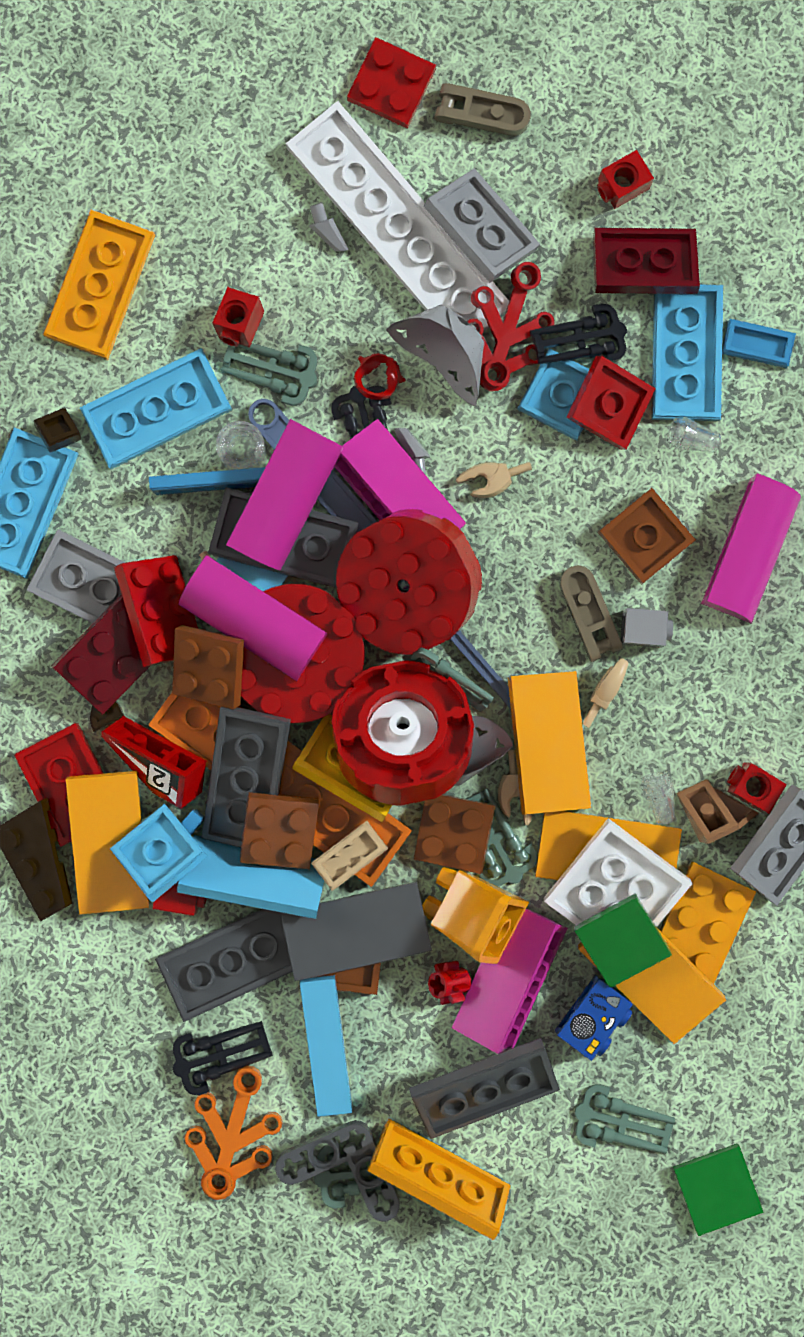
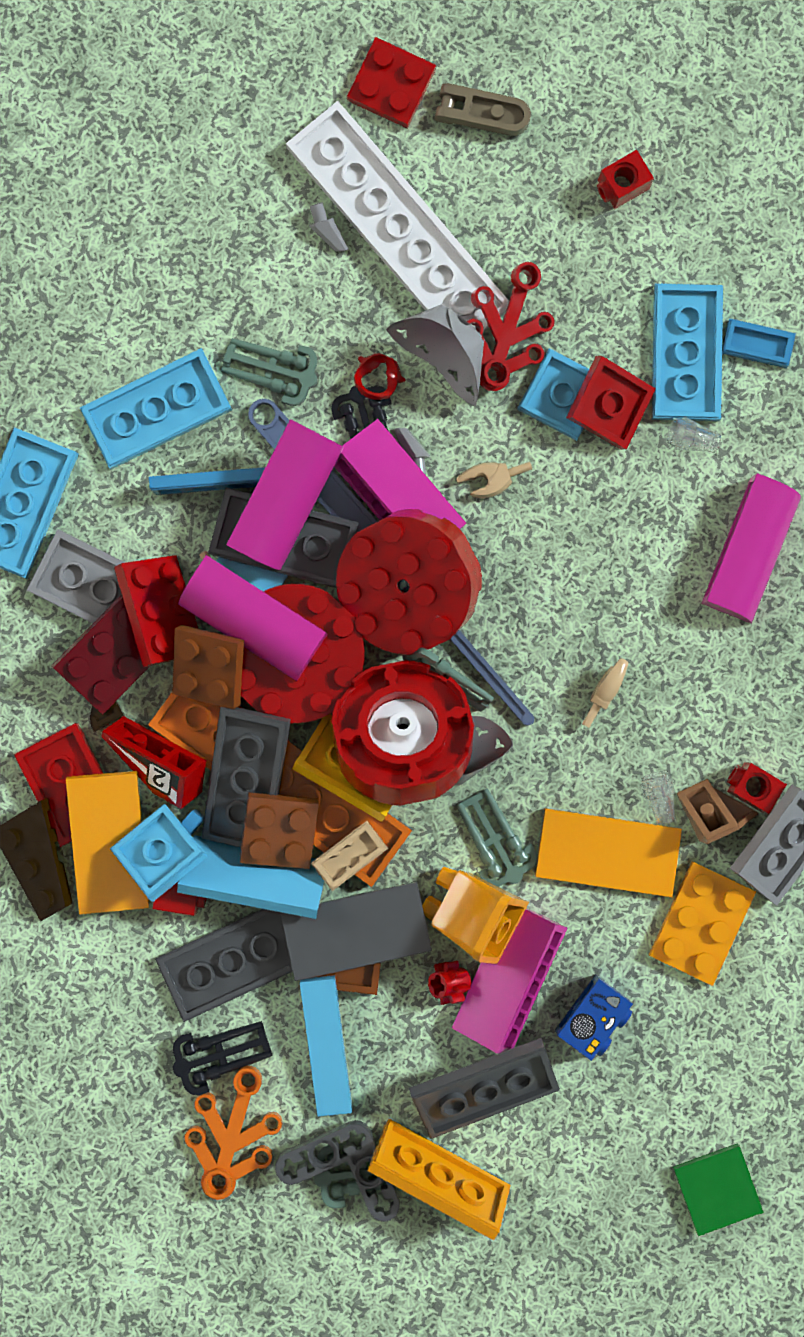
(57, 430): dark brown tile -> none
(99, 284): light orange tile -> none
(234, 305): red brick -> none
(240, 431): clear wheel -> none
(455, 833): dark orange plate -> none
(481, 225): light grey plate -> none
(509, 788): tan hand -> none
(549, 742): light orange tile -> none
(585, 1112): sand green piece -> none
(589, 611): dark tan plate -> none
(612, 869): white plate -> none
(616, 332): black piece -> none
(622, 940): green tile -> none
(646, 261): dark red plate -> none
(646, 536): dark orange plate -> none
(646, 628): light grey brick -> none
(671, 993): light orange tile -> none

